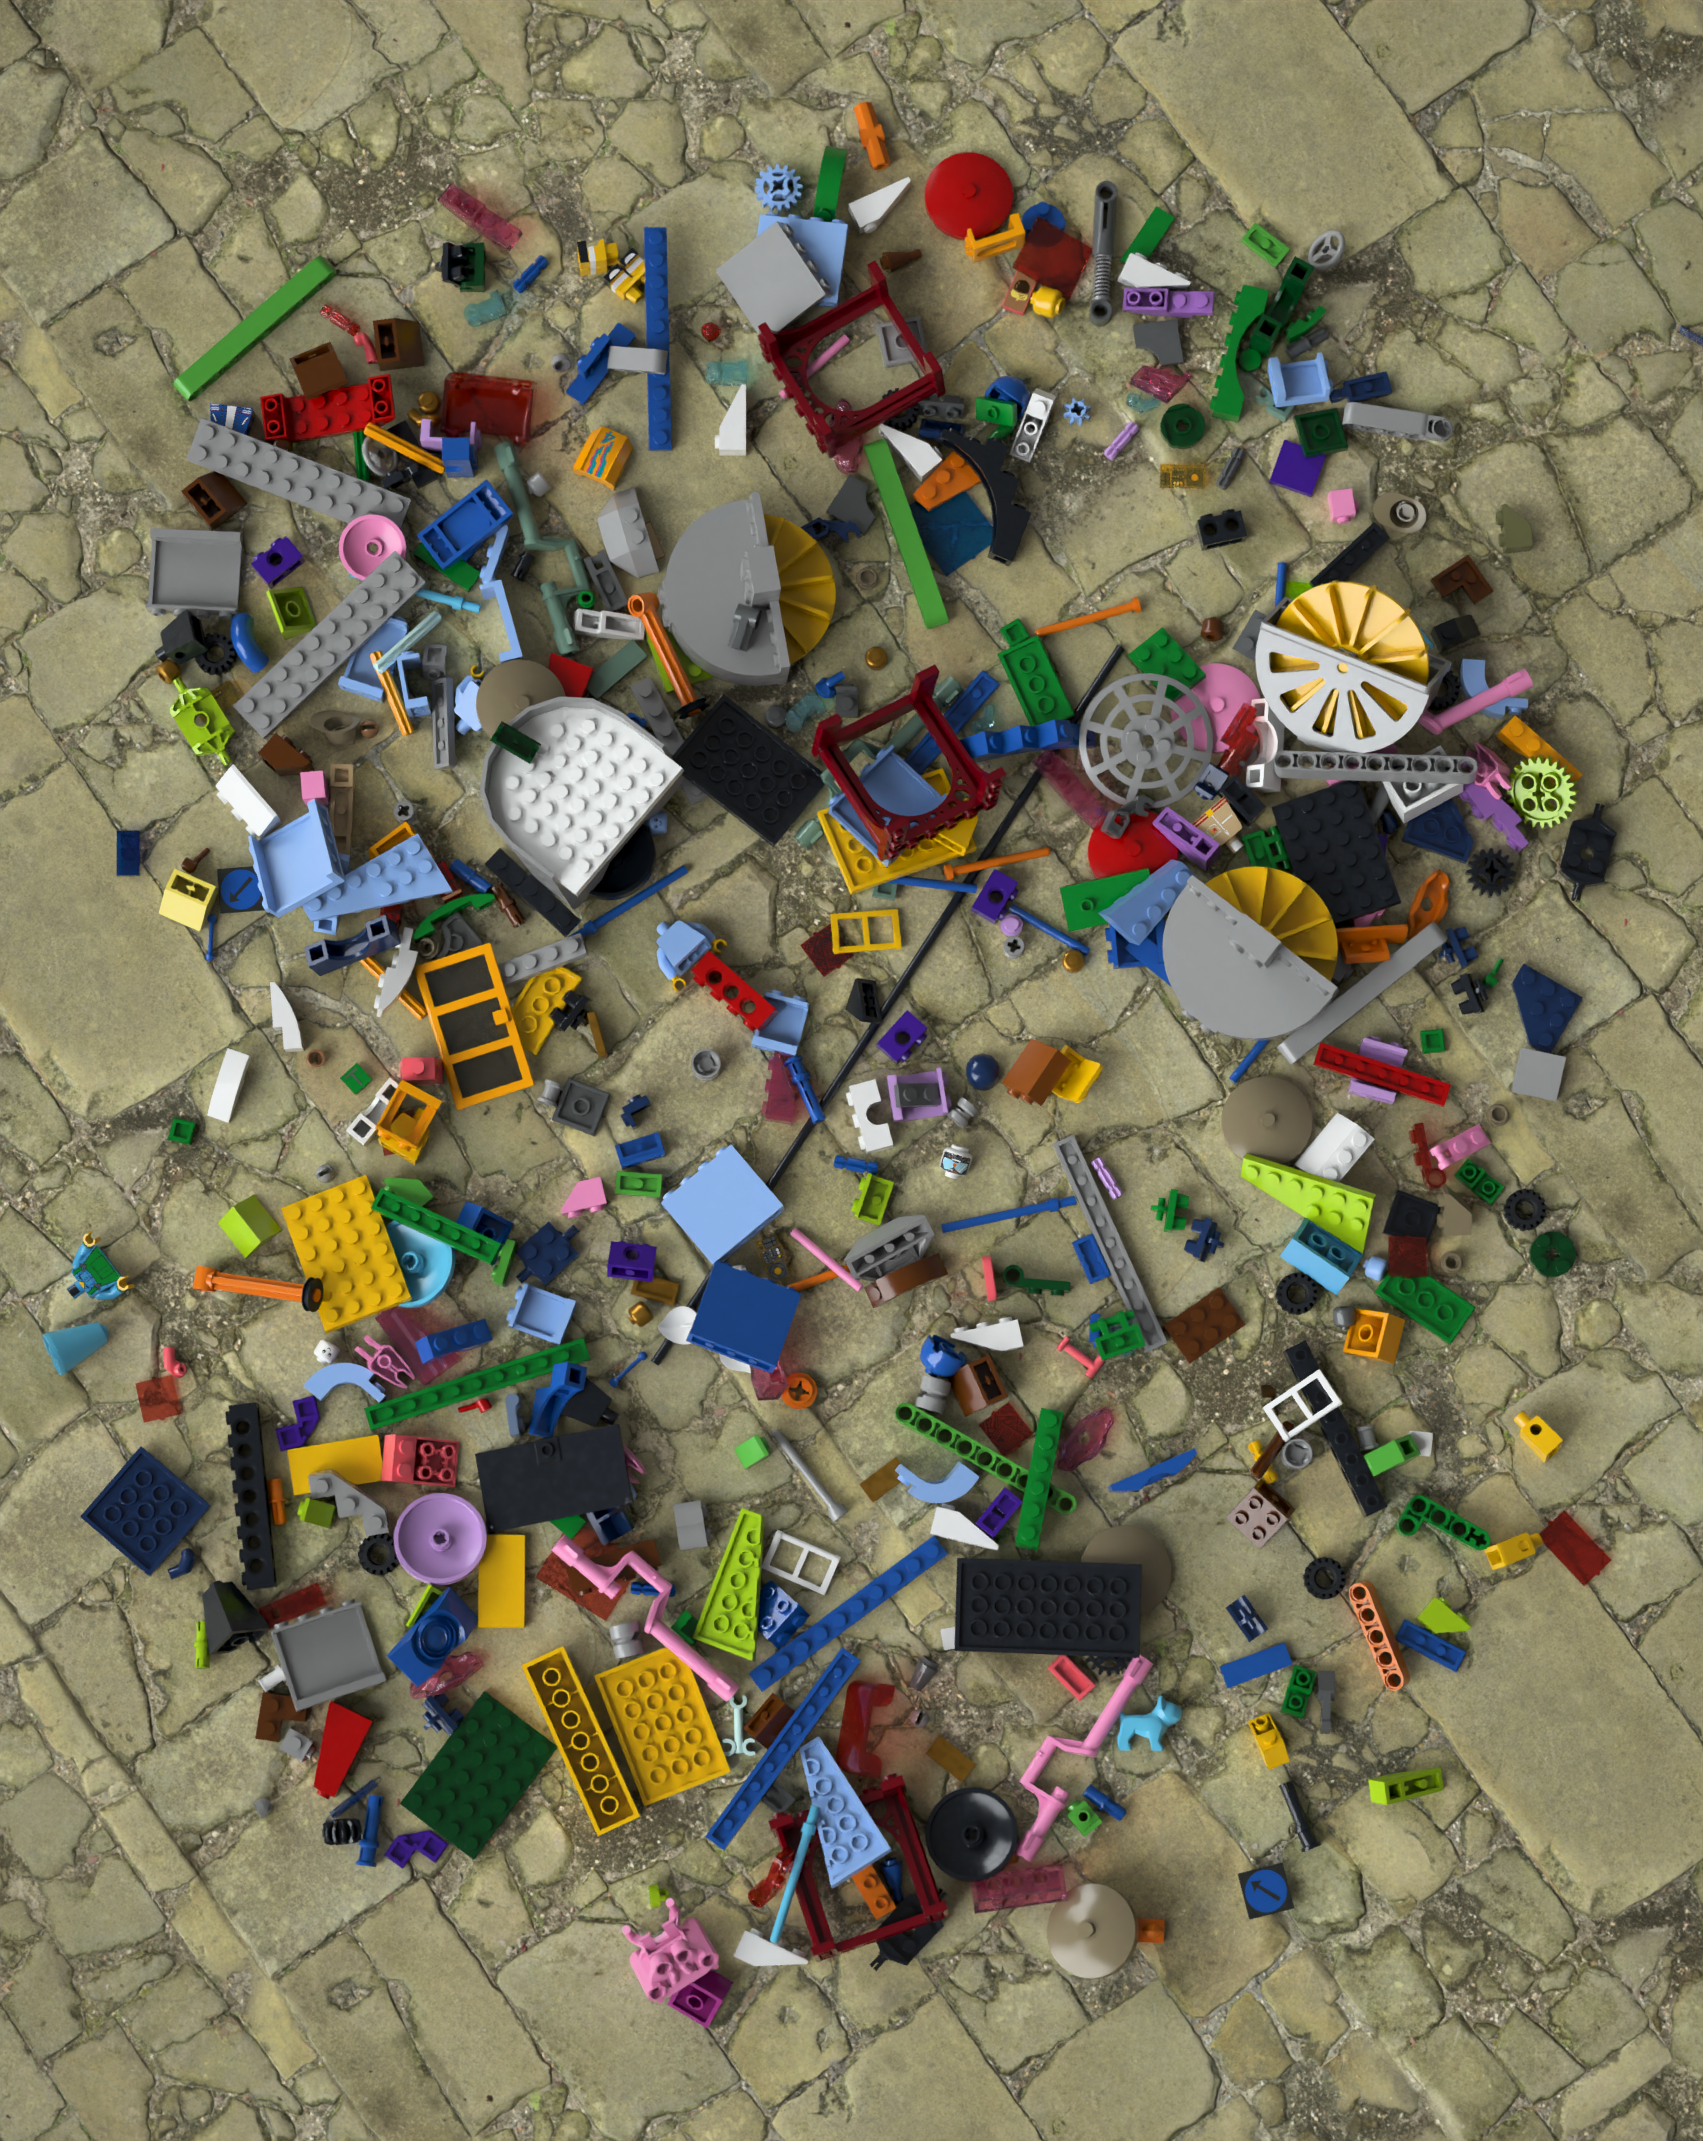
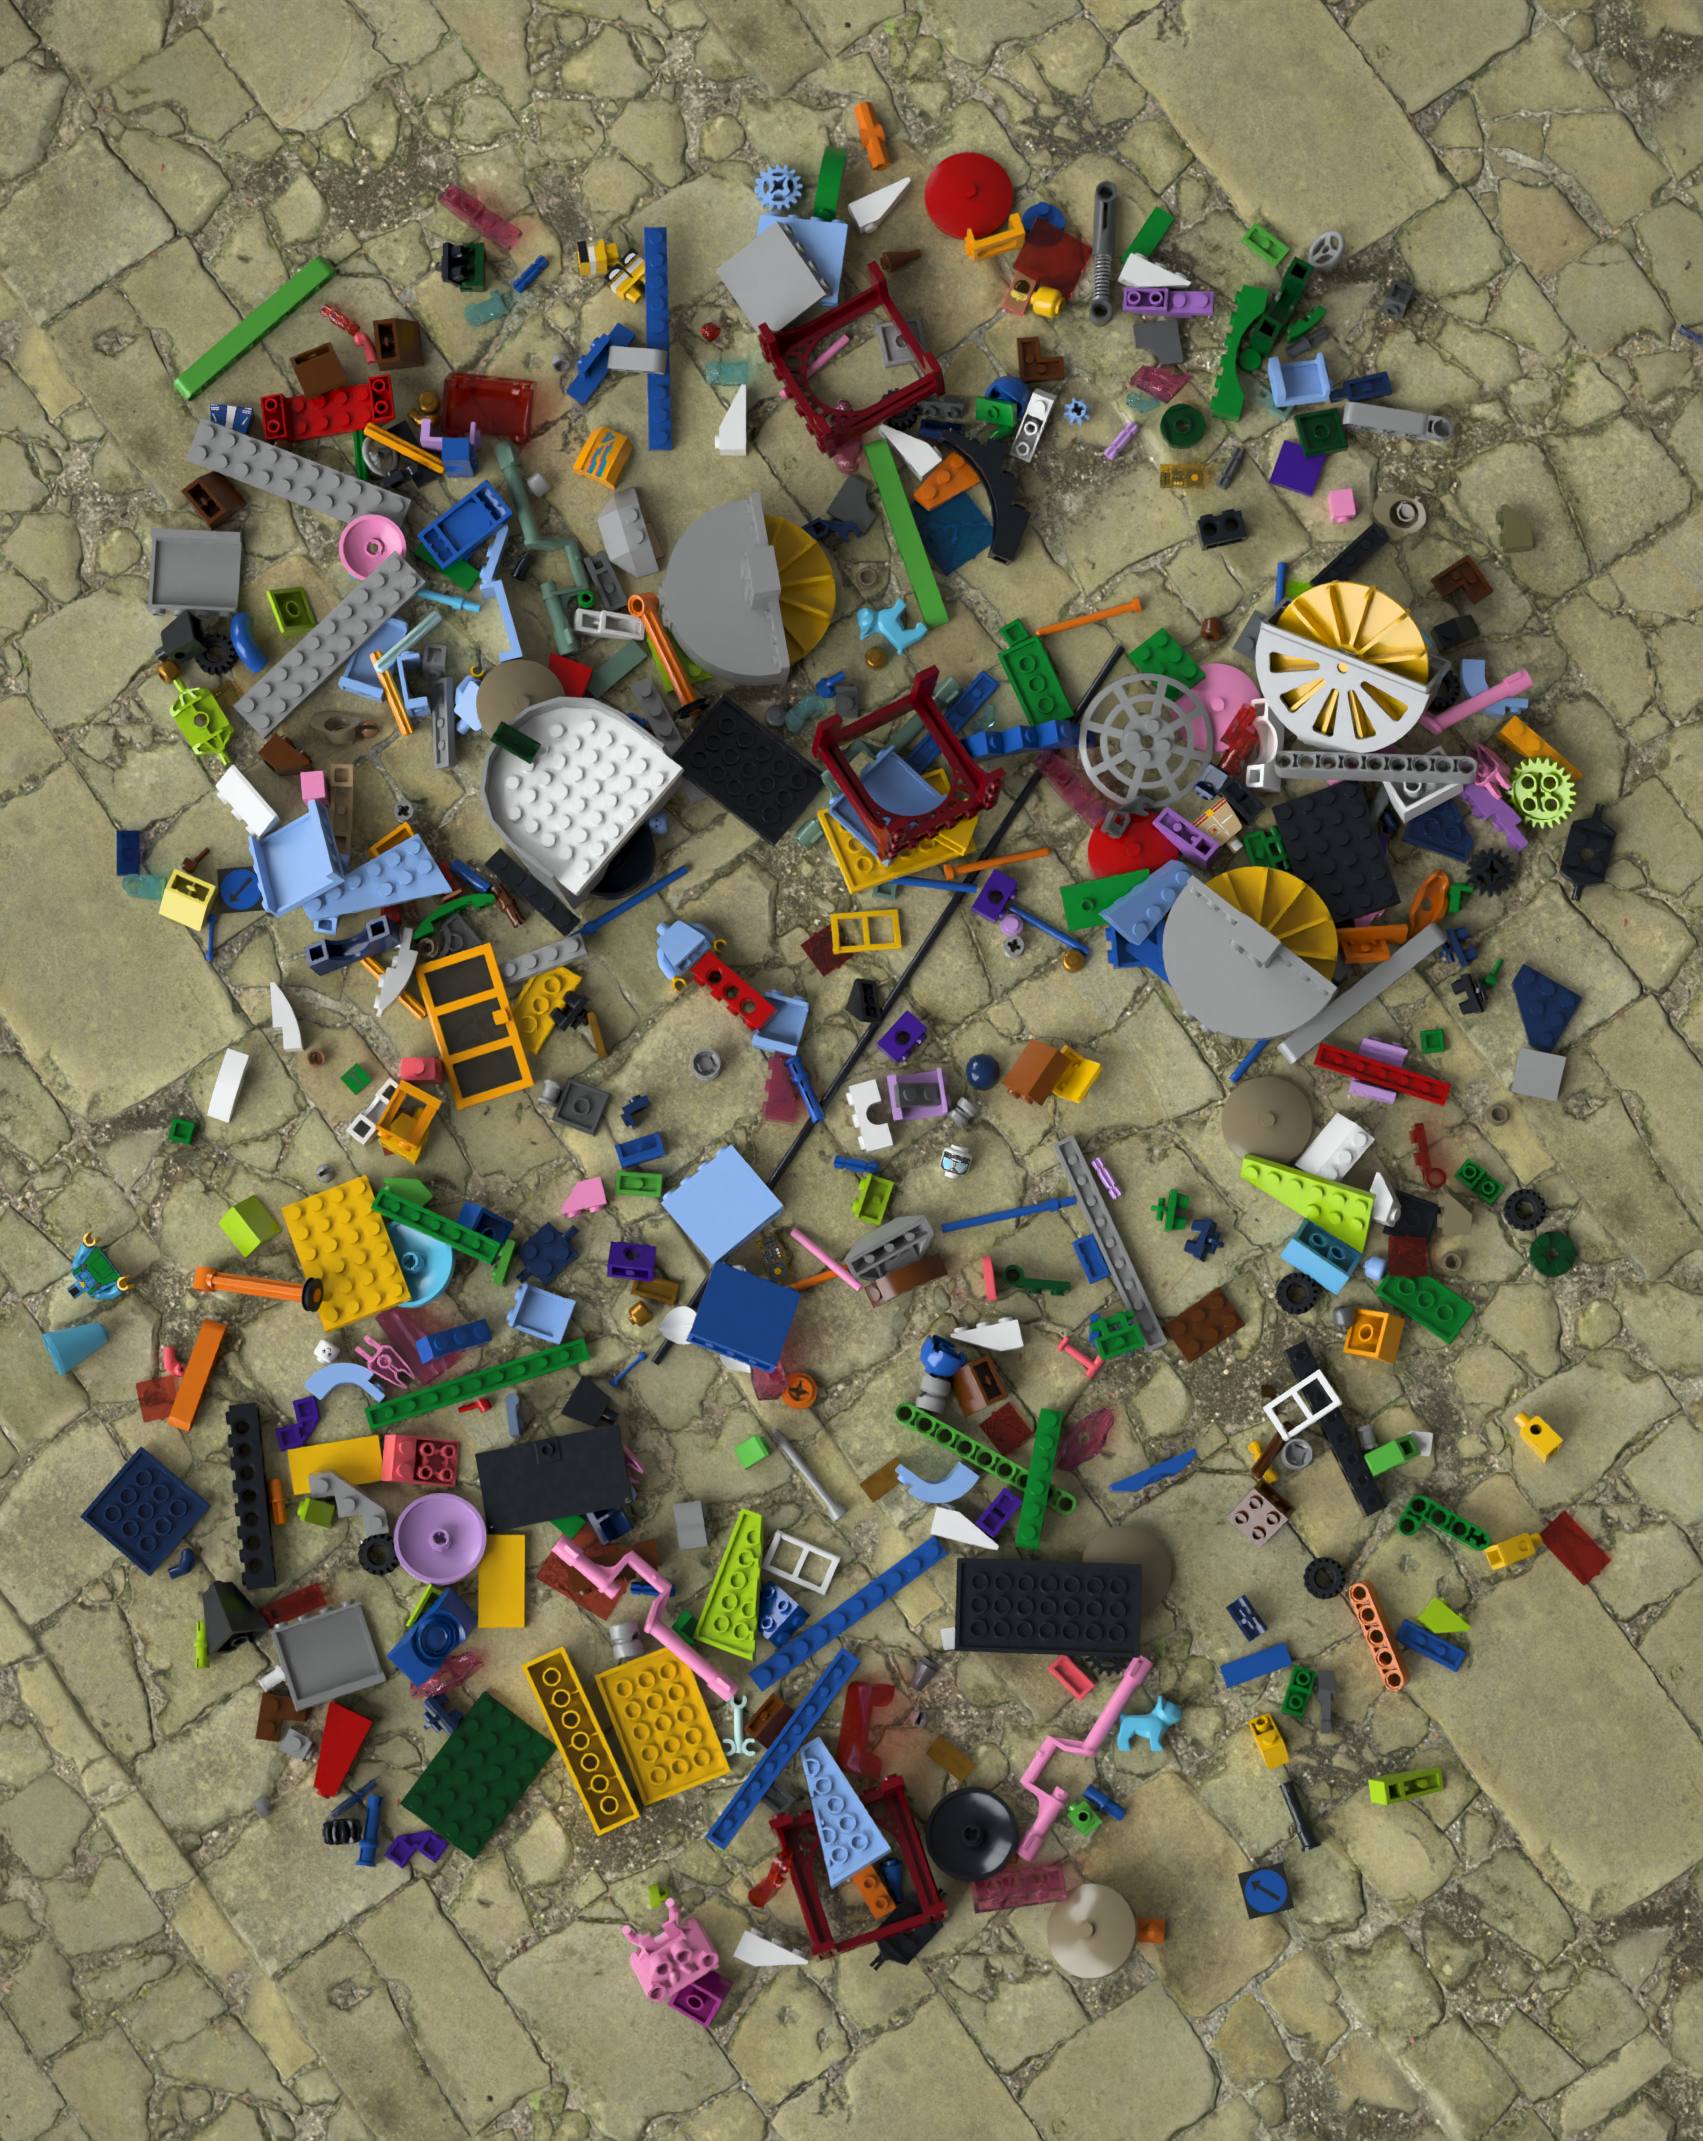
(149, 886): none -> clear light blue piece
(197, 1375): none -> orange beam
(274, 574): dark purple brick -> none
(549, 1401): blue arch -> none
(745, 620): dark grey piece -> none
(808, 1830): medium azure bar -> none
(888, 624): none -> medium azure animal
(1033, 367): none -> reddish brown plate
(1386, 1205): none -> white slope
(1397, 299): none -> dark grey bracket
(1455, 902): none -> green bracket
(1460, 1146): bright pink plate -> none

